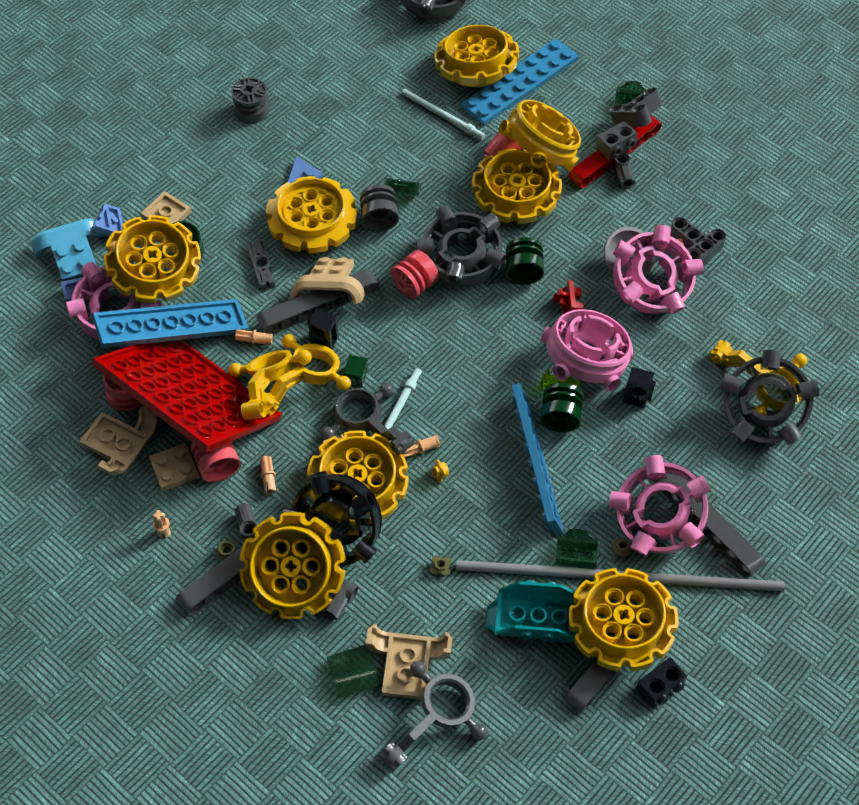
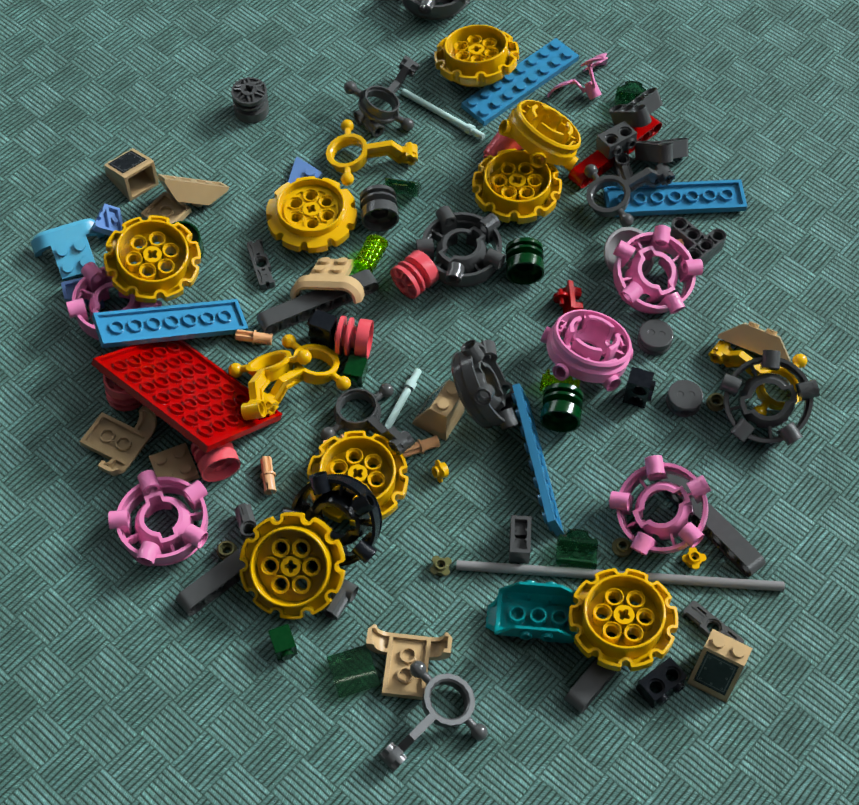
(132, 173): none -> tan slope
(154, 548): none -> bright pink piece
(161, 524): light nougat axle -> none
(192, 190): none -> tan wedge
(283, 642): none -> dark green brick
(355, 337): none -> coral wheel
(371, 252): none -> clear neon green piece
(373, 127): none -> dark grey piece
(405, 154): none -> yellow piece
(407, 67): none -> dark grey piece
(441, 411): none -> tan slope
(483, 385): none -> dark grey piece
(520, 539): none -> dark grey brick
(591, 87): none -> bright pink plant
(648, 176): none -> dark grey piece
(655, 337): none -> dark grey head
(661, 151): none -> dark grey beam
(681, 198): none -> dark azure plate
(684, 398): none -> dark grey head
(690, 562): none -> yellow plate
(702, 618): none -> dark grey piece
(715, 397): none -> olive plate
(719, 665): none -> slope
(755, 339): none -> tan wedge

